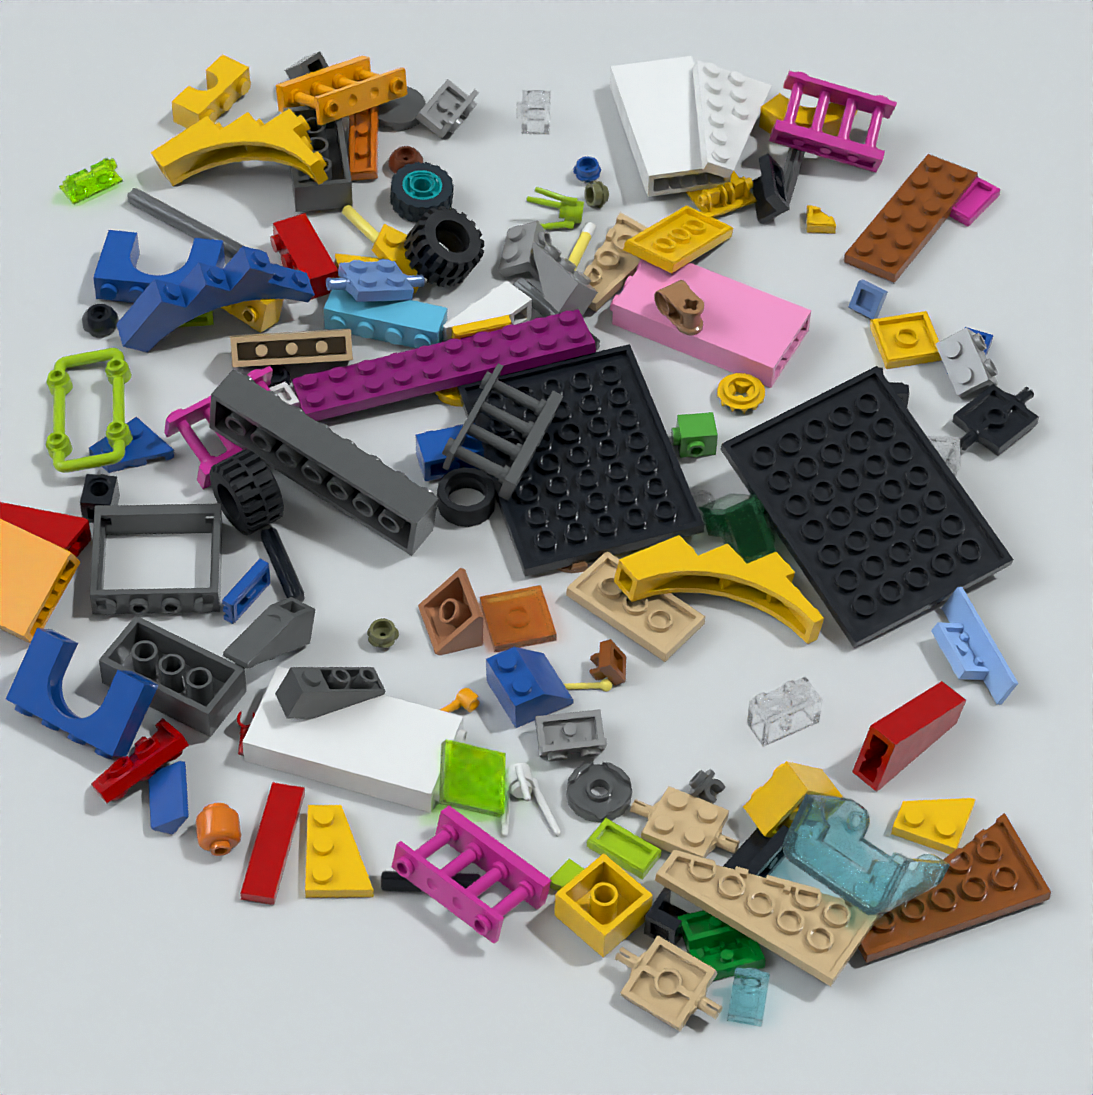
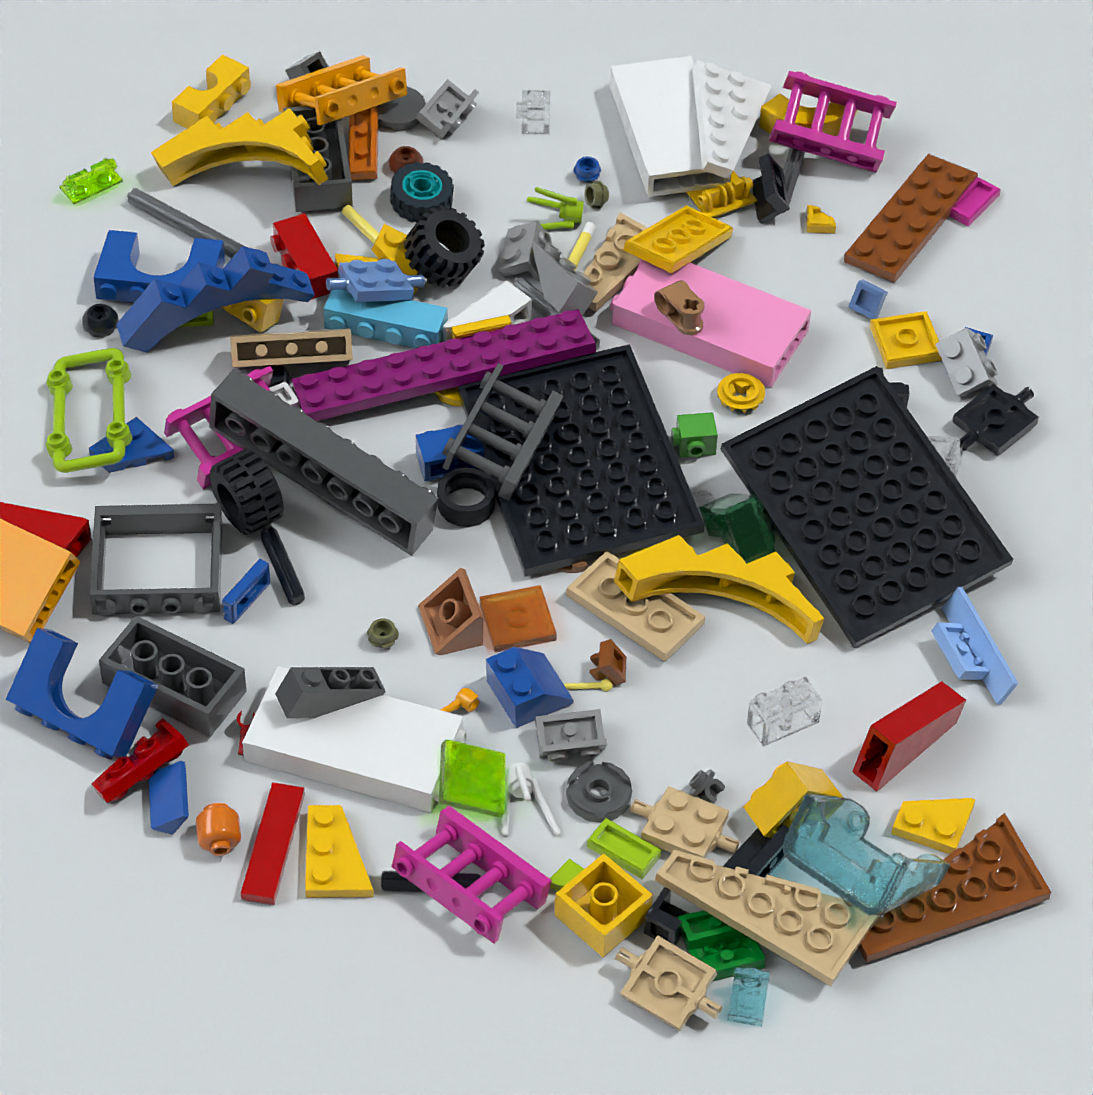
(98, 491): black brick -> none
(275, 632): dark grey slope -> none

